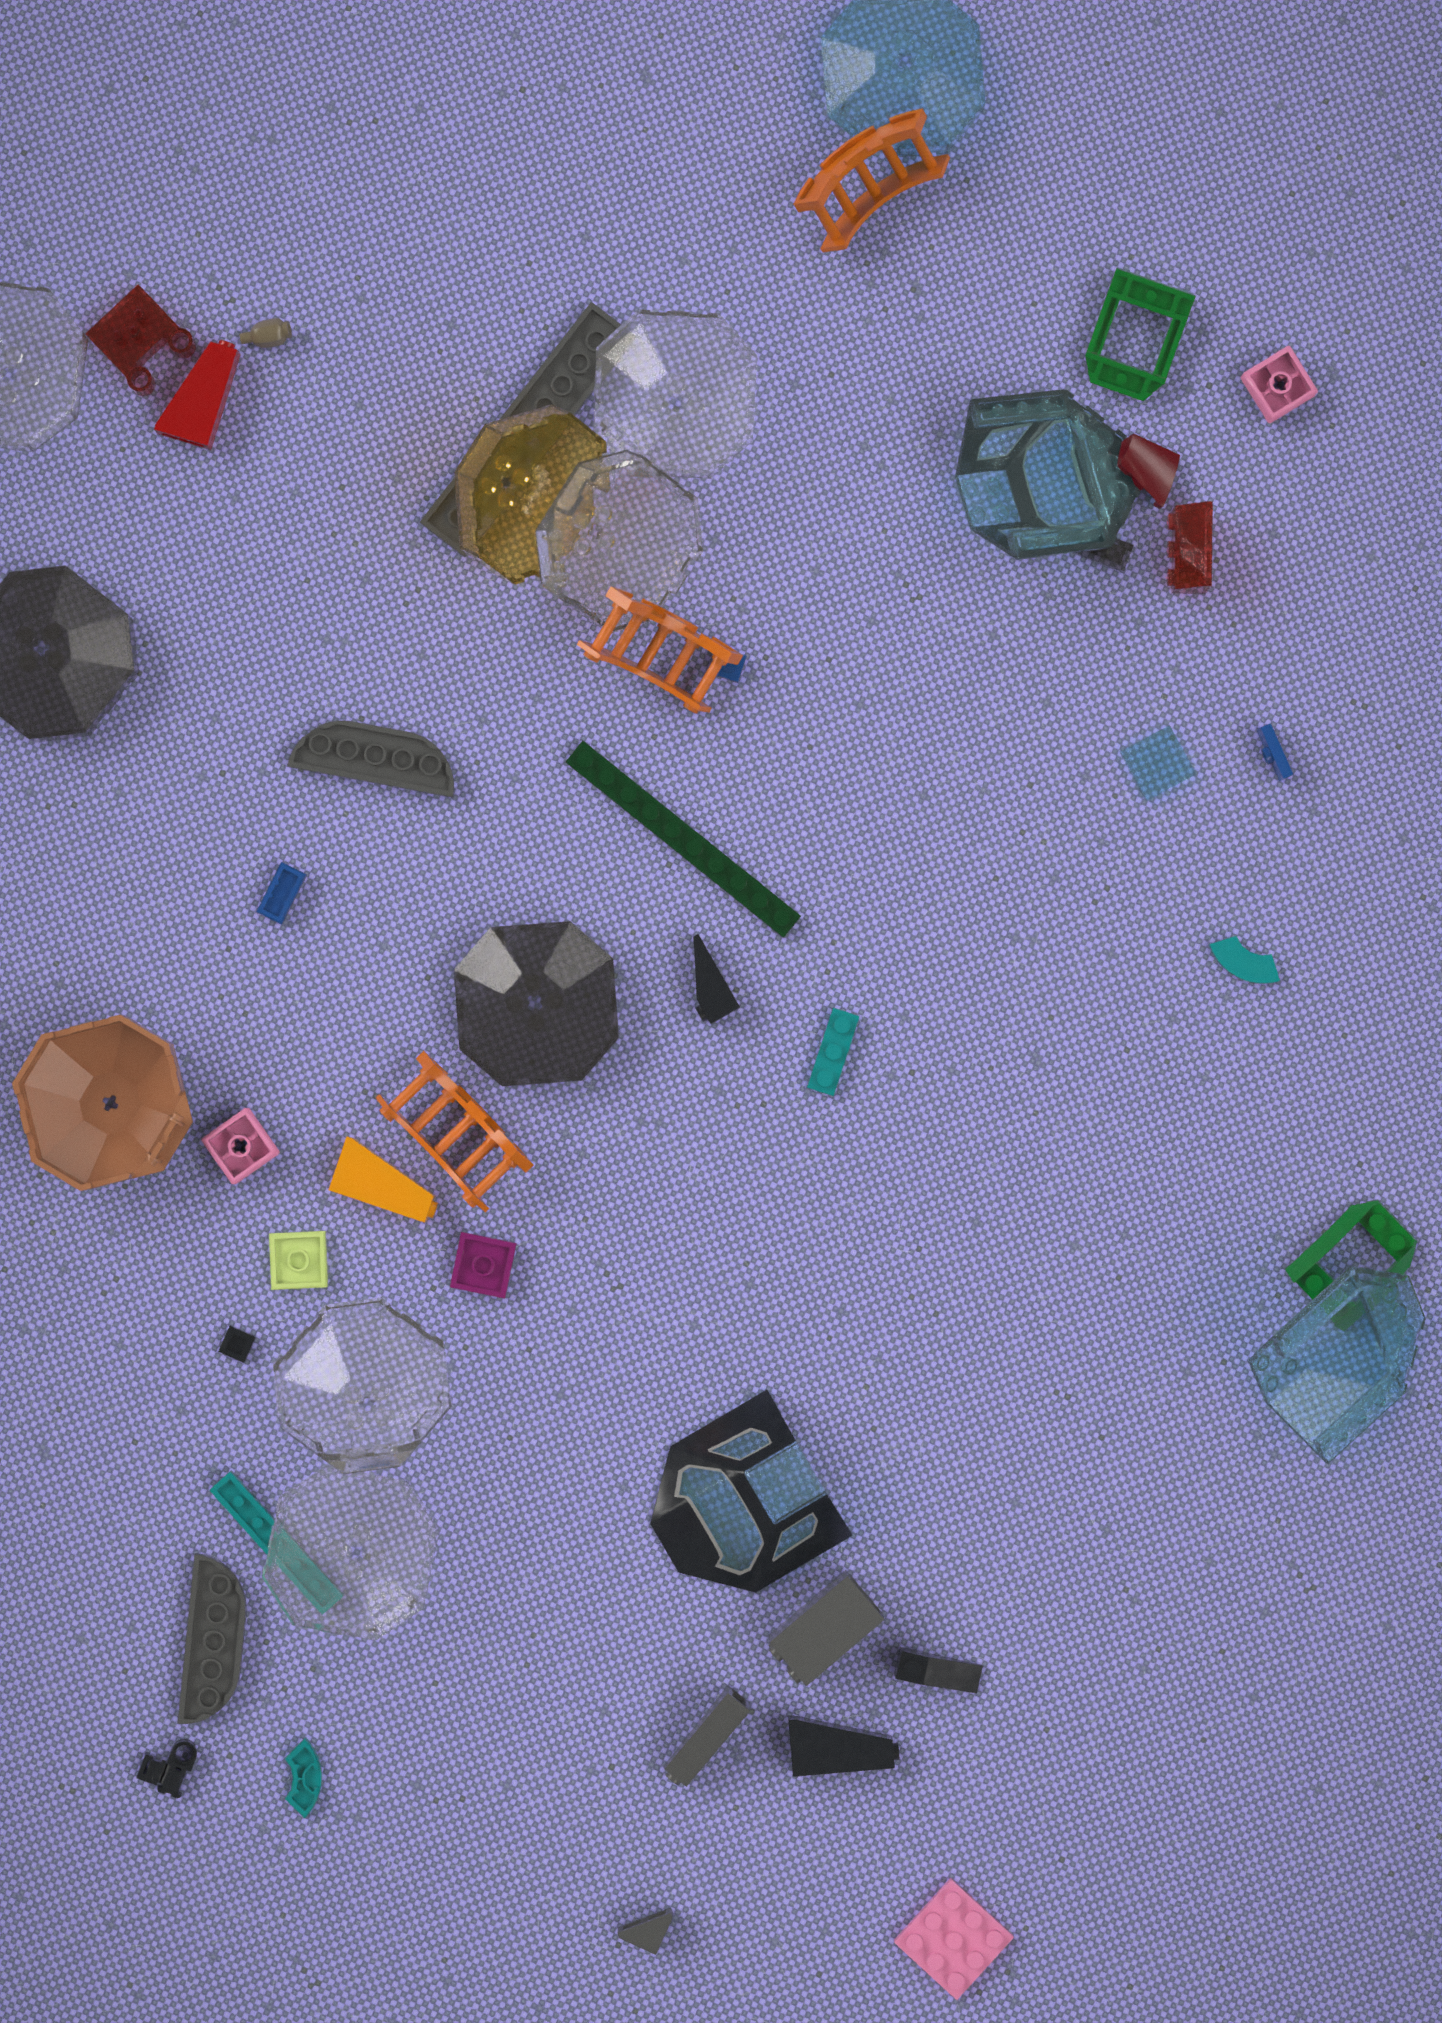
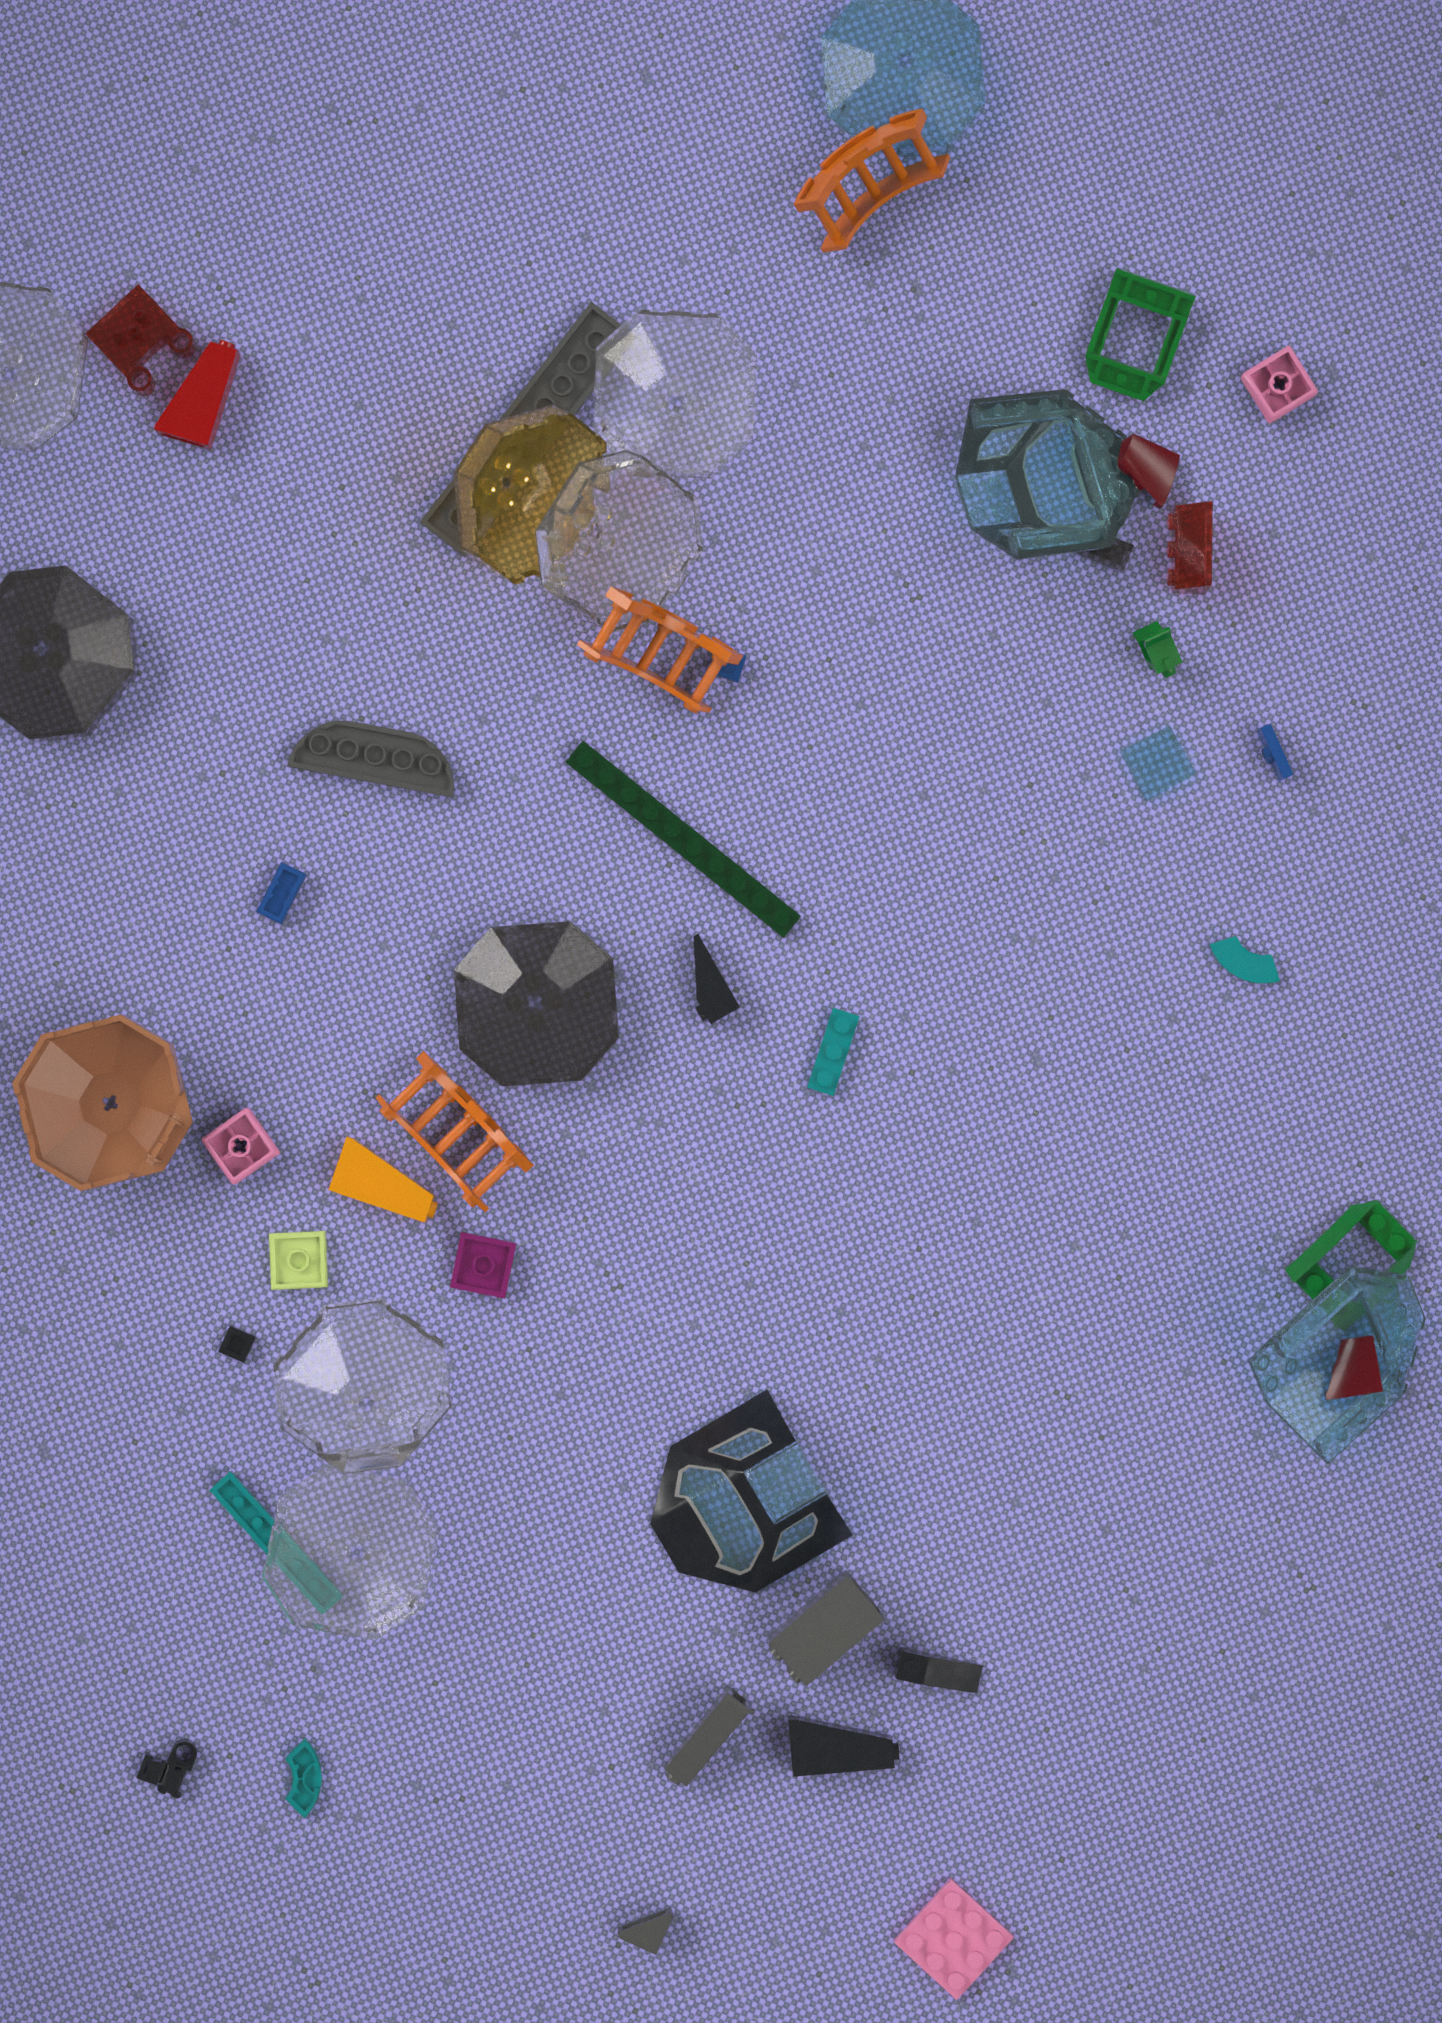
(212, 1640): dark grey plate -> none
(268, 333): dark tan plant -> none
(1158, 648): none -> green piece
(1355, 1369): none -> dark red slope

